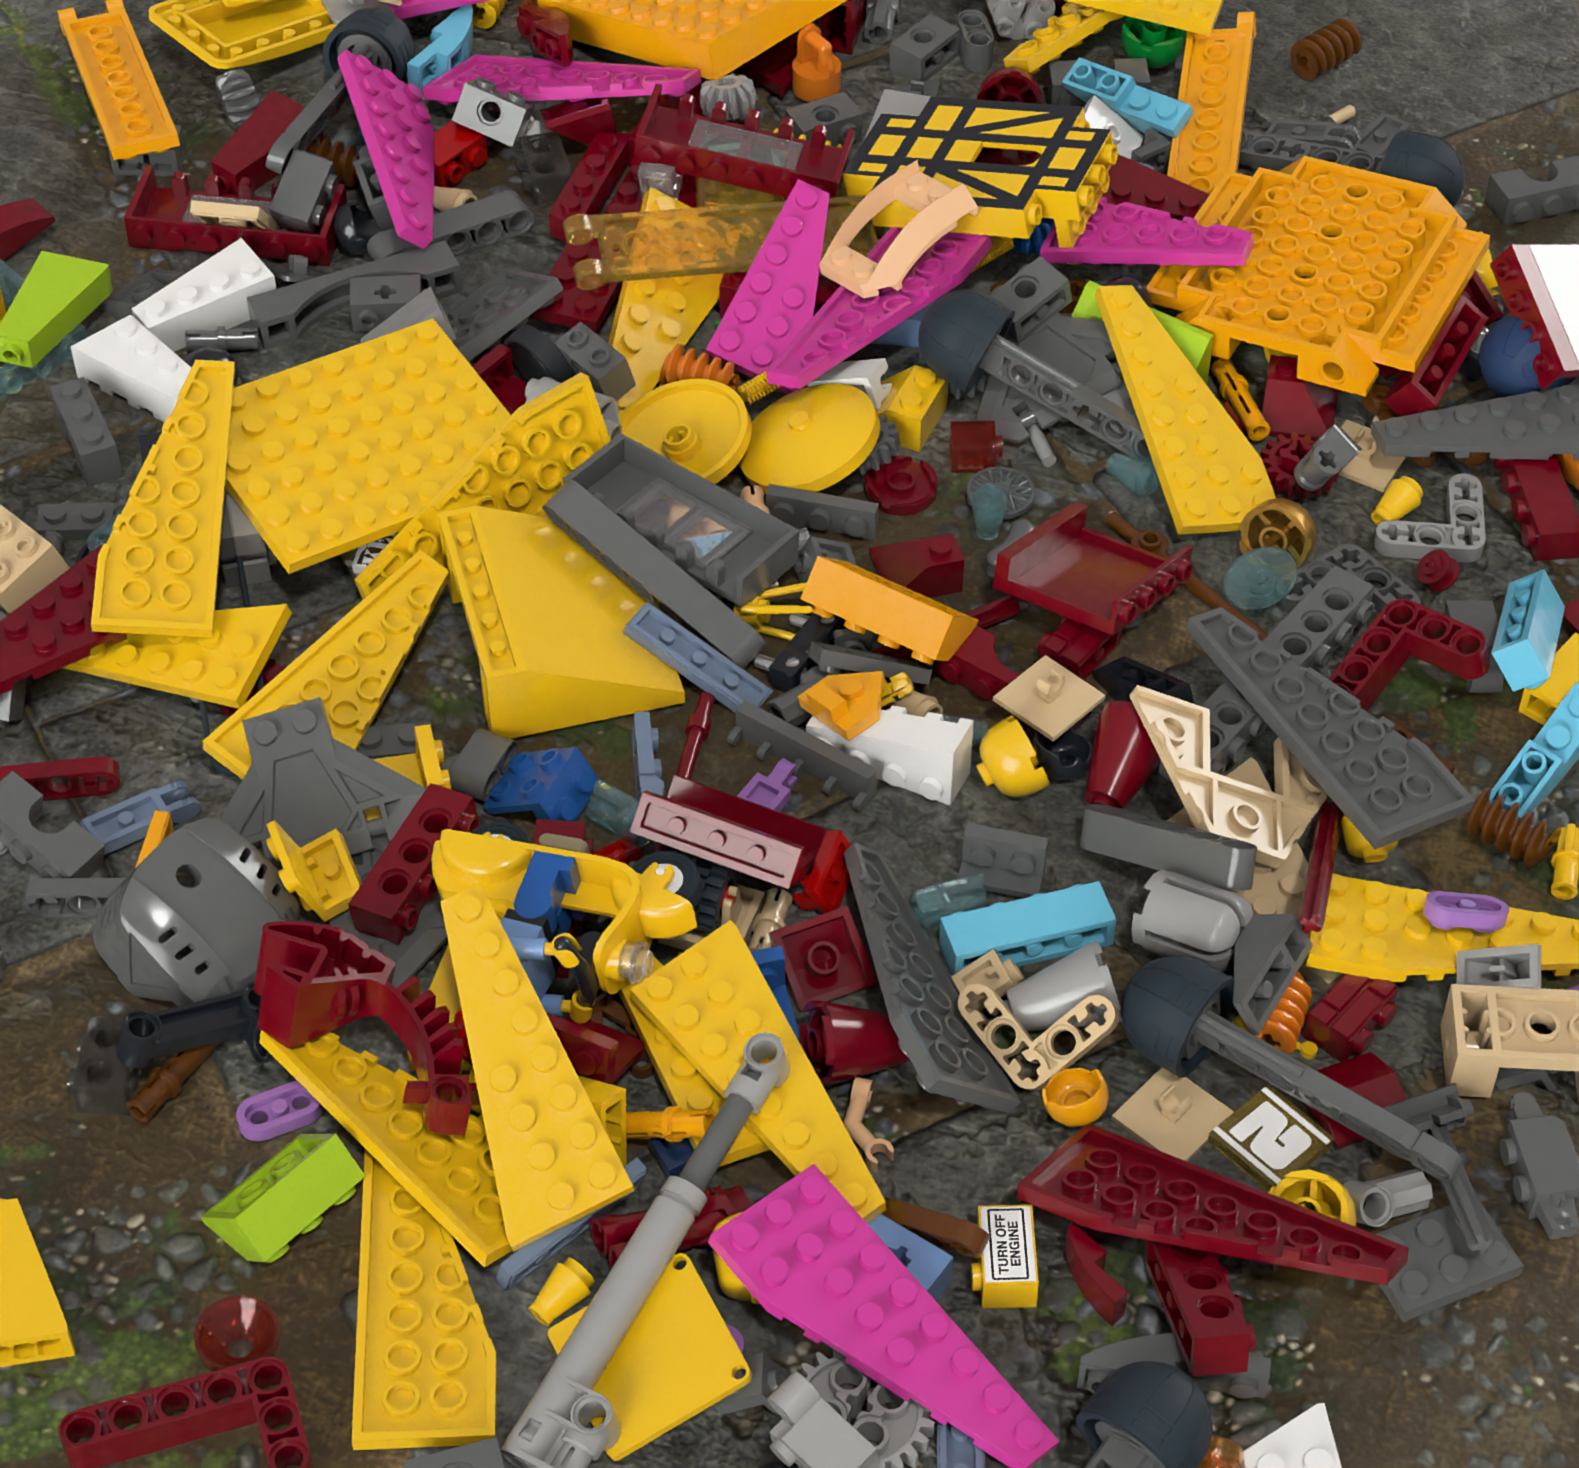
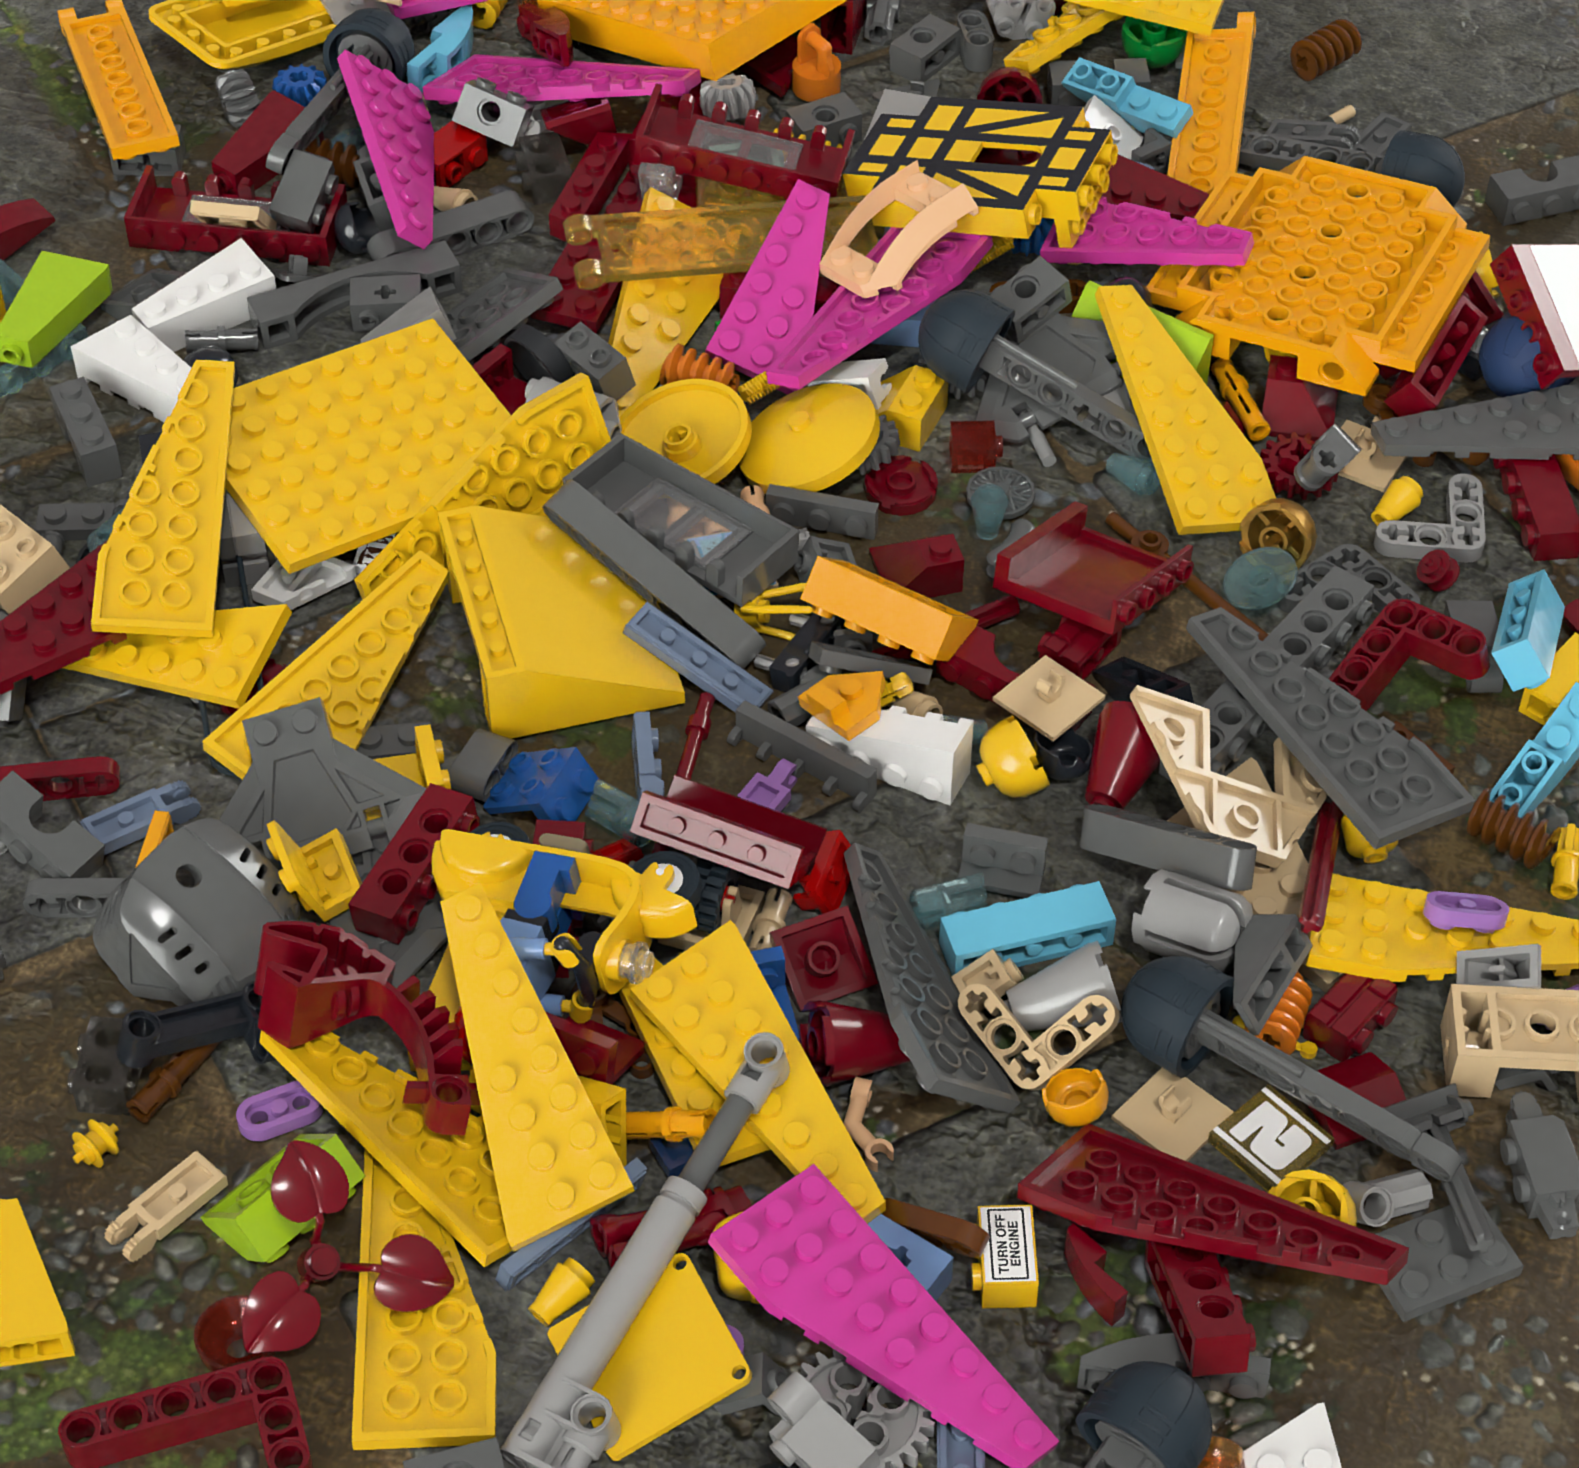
(95, 1143): none -> yellow wheel
(166, 1205): none -> tan hinge
(278, 1310): none -> dark red plant
(299, 83): none -> blue gear
(301, 586): none -> white wing

